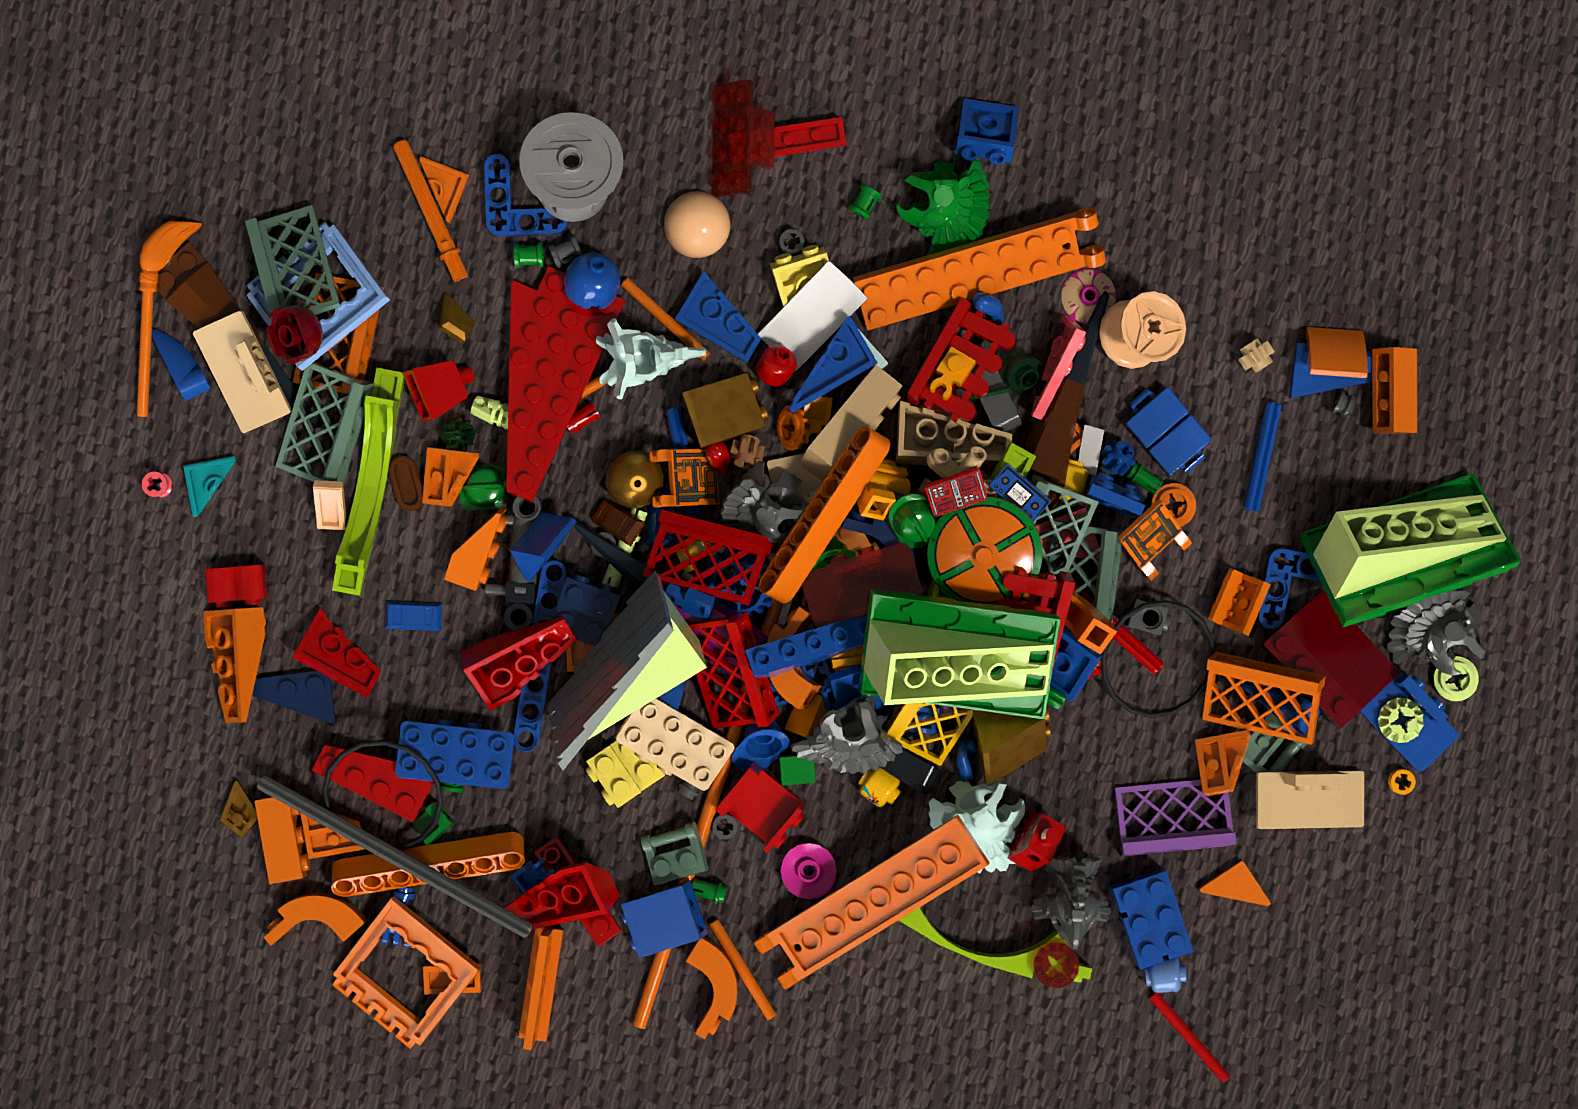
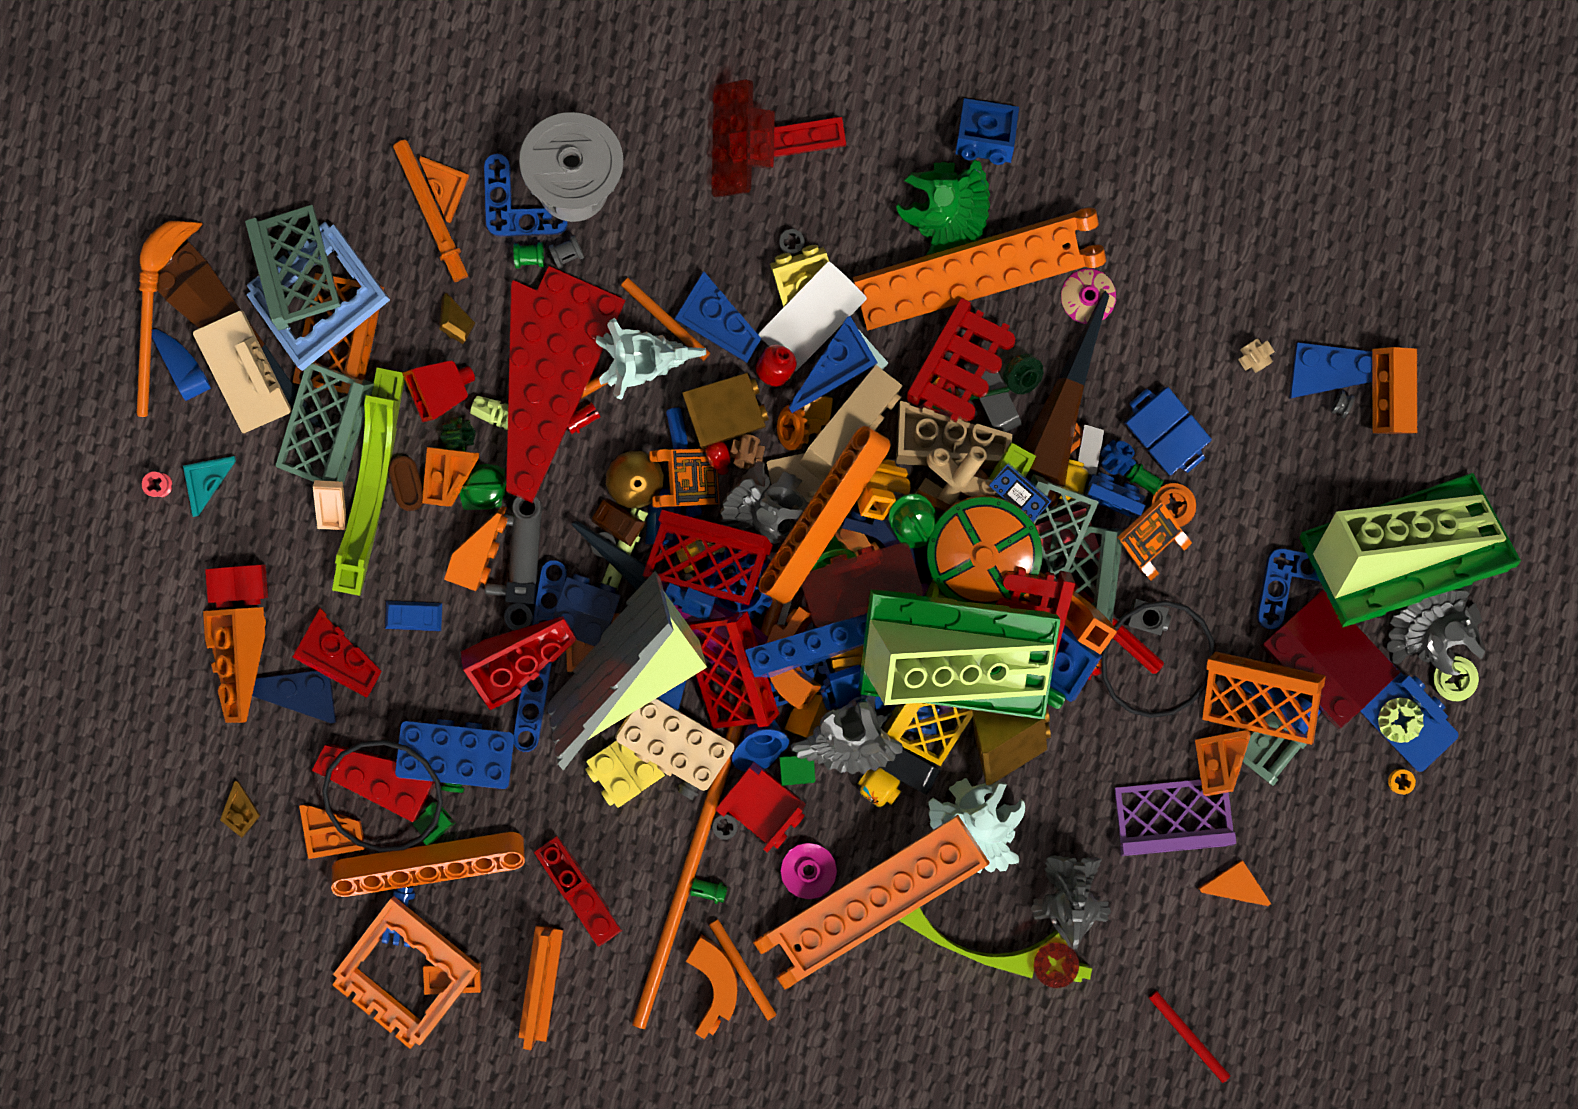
(281, 840): orange brick -> none
(294, 333): dark red cylinder -> none
(328, 908): orange arch -> none
(394, 856): dark grey axle -> none
(531, 875): blue plate -> none
(540, 542): blue slope -> none
(567, 896): red wedge -> none
(592, 281): blue cylinder -> none
(664, 919): blue panel -> none
(676, 863): sand green plate -> none
(697, 224): light nougat piece -> none
(864, 201): green bush -> none
(953, 369): light orange plate -> none
(955, 492): slope -> none
(963, 761): blue arm -> none
(989, 305): blue arm -> none
(1036, 837): red torso -> none
(1059, 363): coral wing -> none
(1142, 330): light nougat piece -> none
(1152, 918): blue piece -> none
(1166, 975): medium blue head -> none
(1238, 601): orange bracket -> none
(1262, 456): blue axle -> none
(1309, 799): tan bracket -> none
(1336, 352): orange slope -> none

